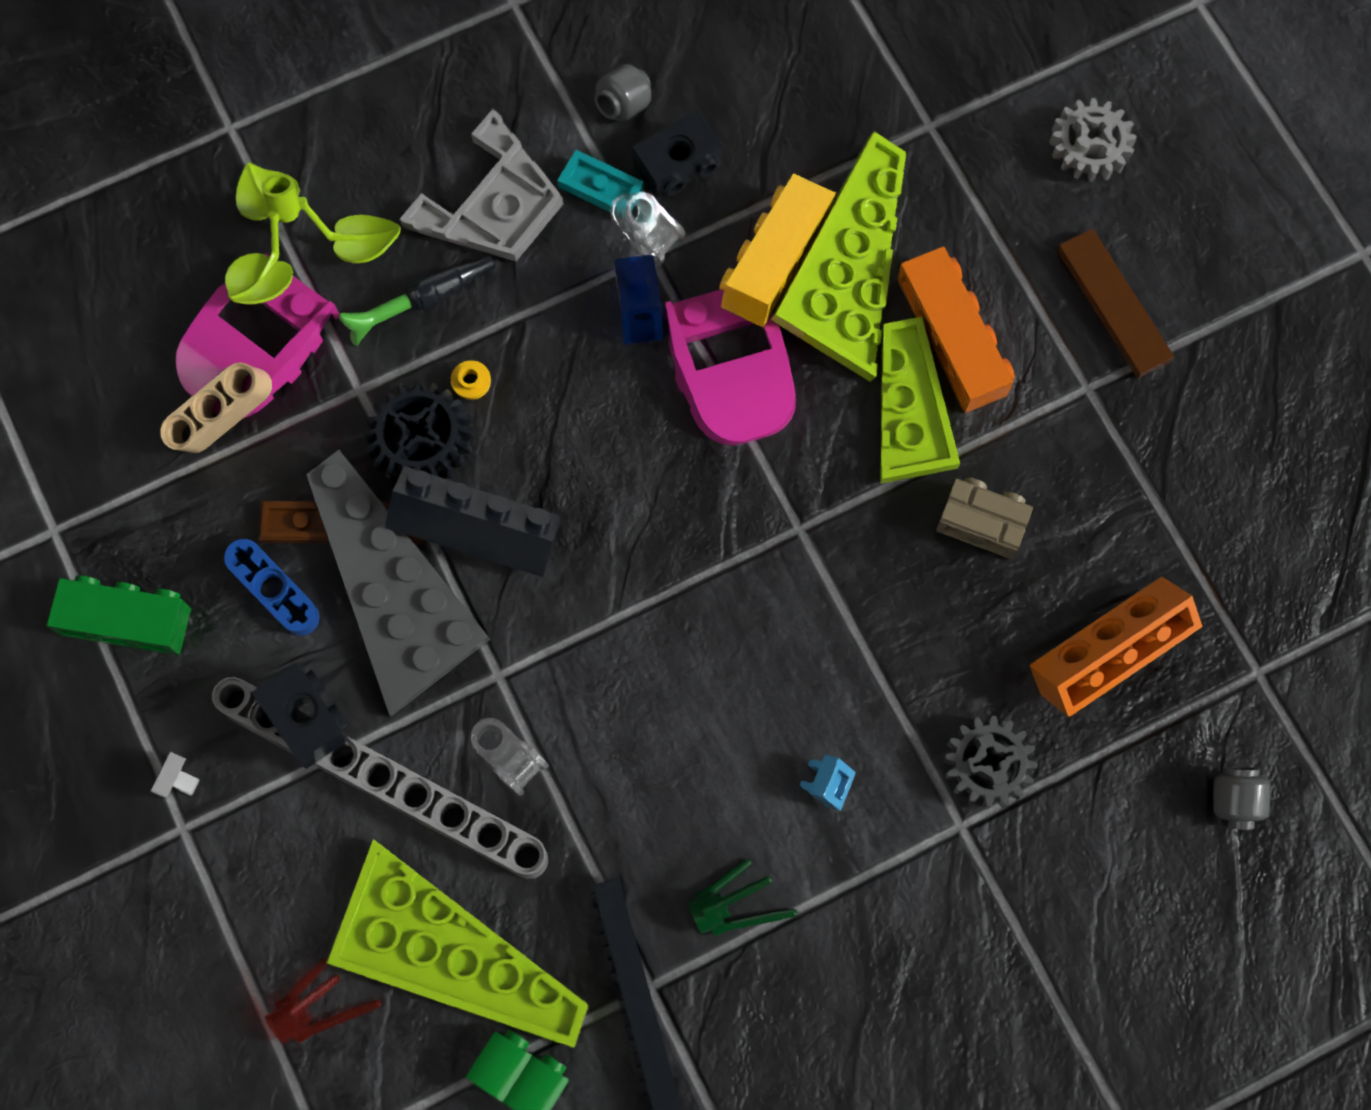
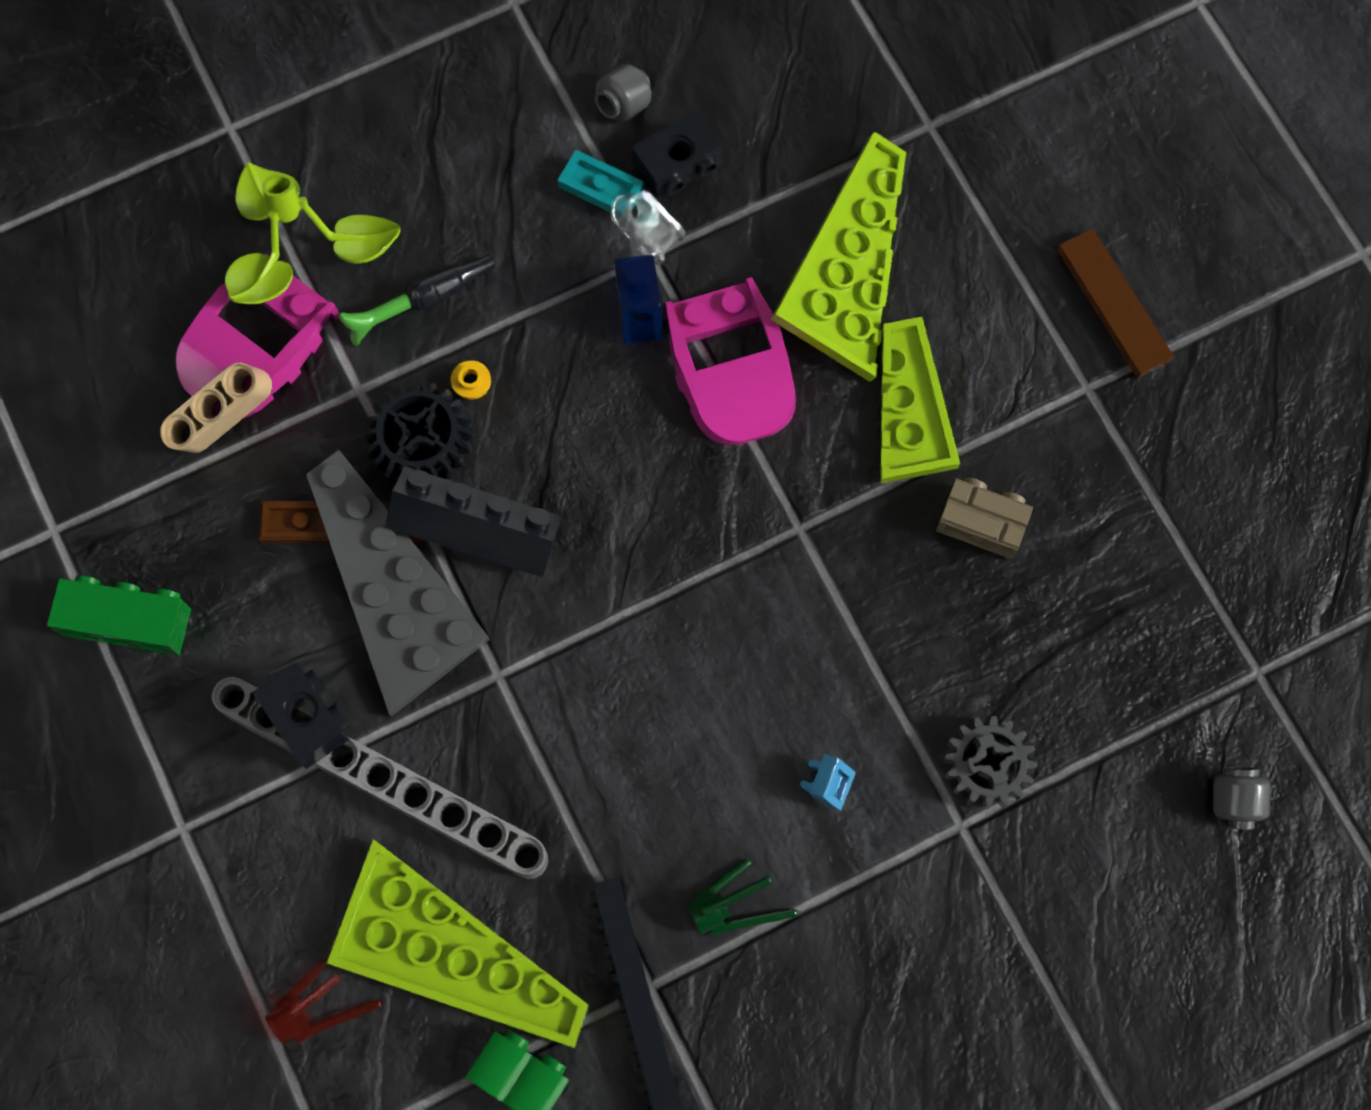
(172, 777): light grey tile -> none
(261, 559): blue beam -> none
(504, 208): light grey wing -> none
(508, 756): clear piece -> none
(776, 251): yellow brick -> none
(955, 329): orange brick -> none
(1092, 140): light grey gear -> none
(1115, 646): orange brick -> none

